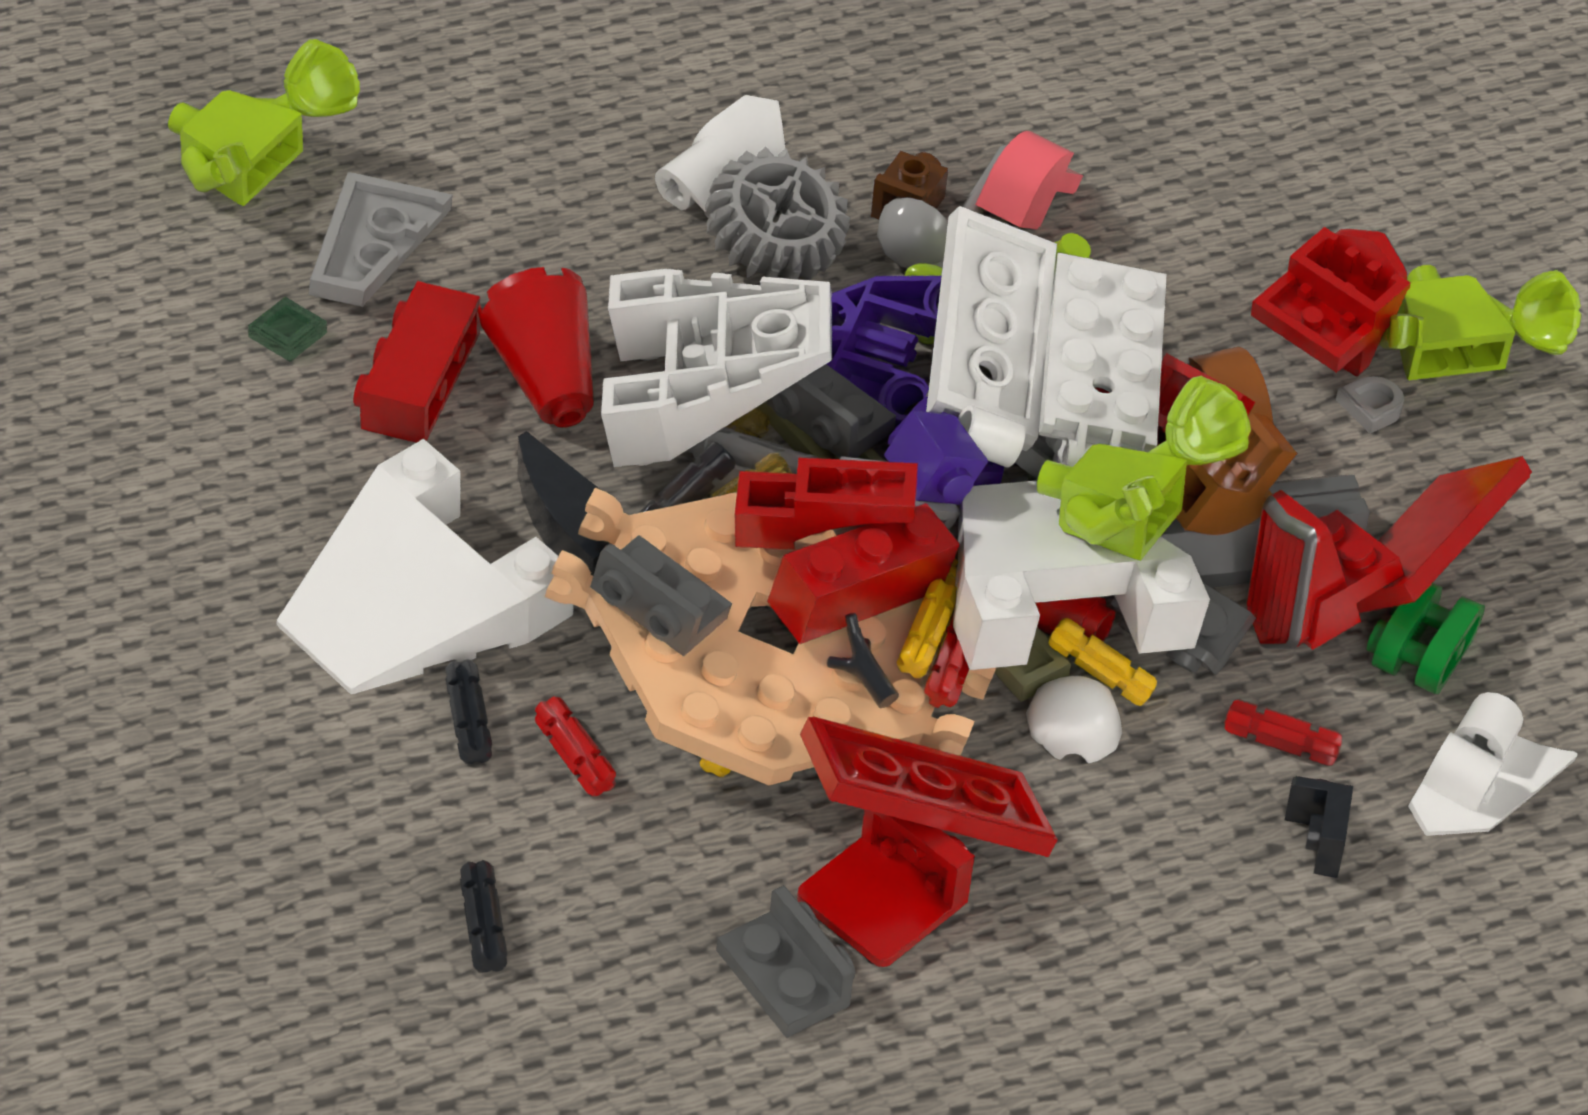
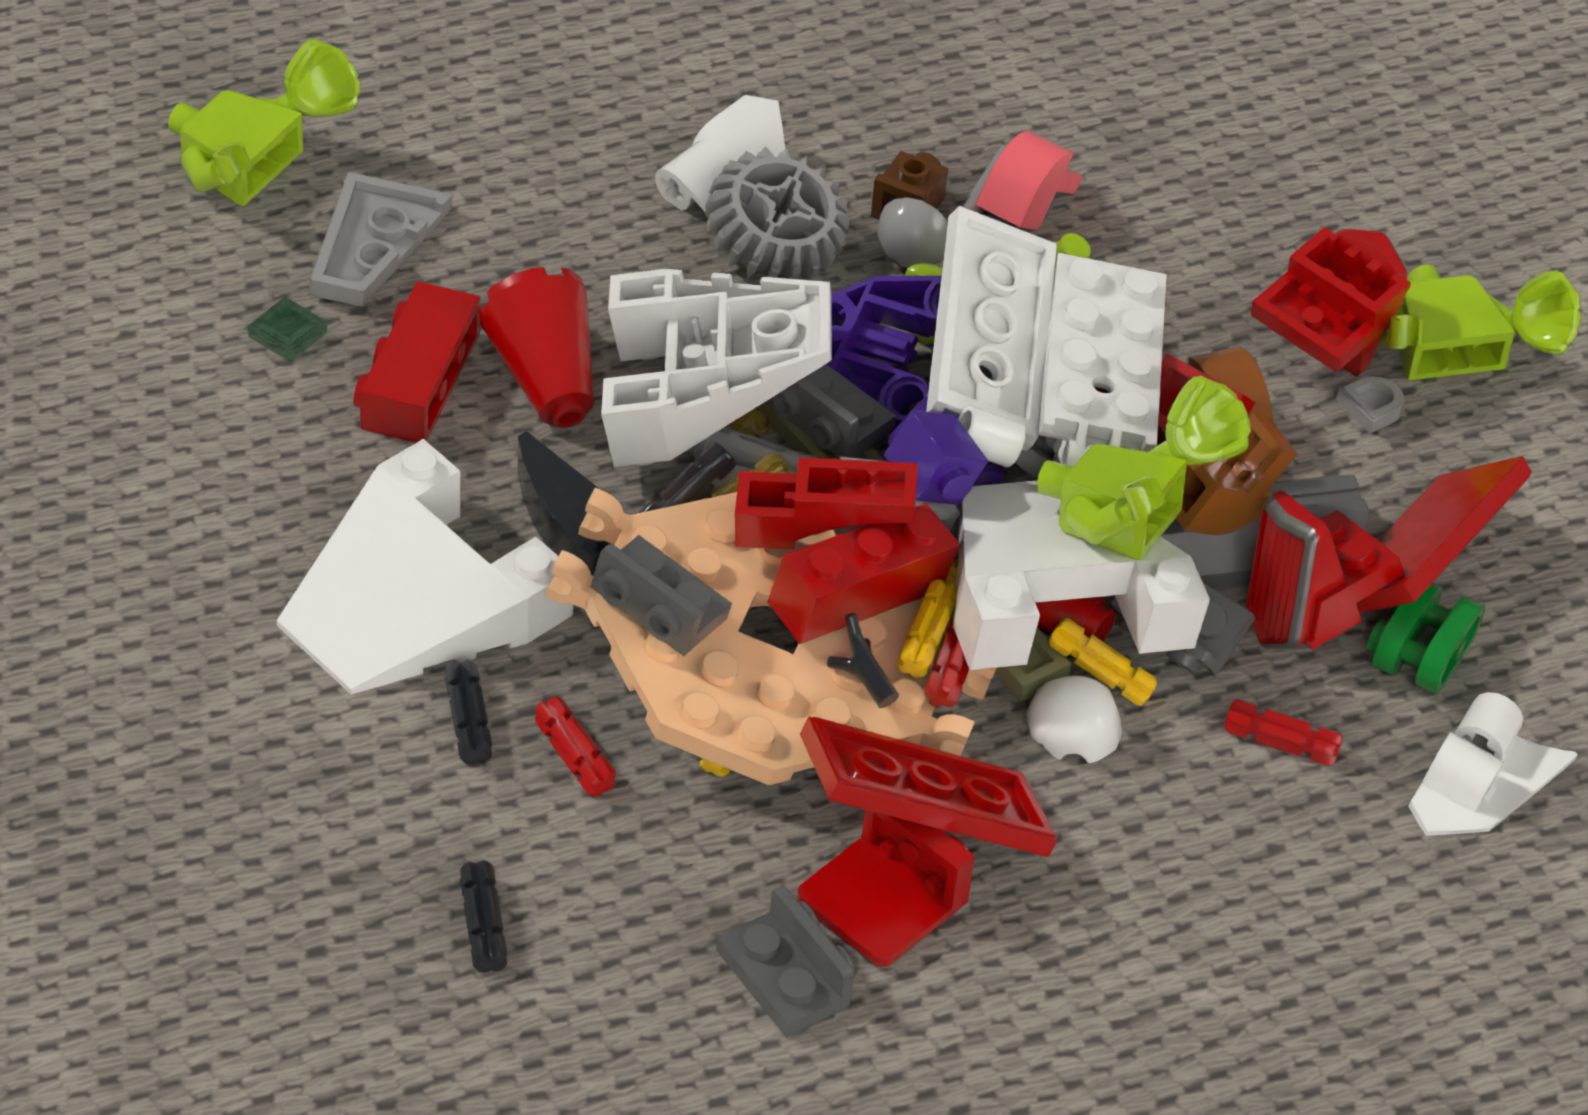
(1326, 810): black bracket -> none

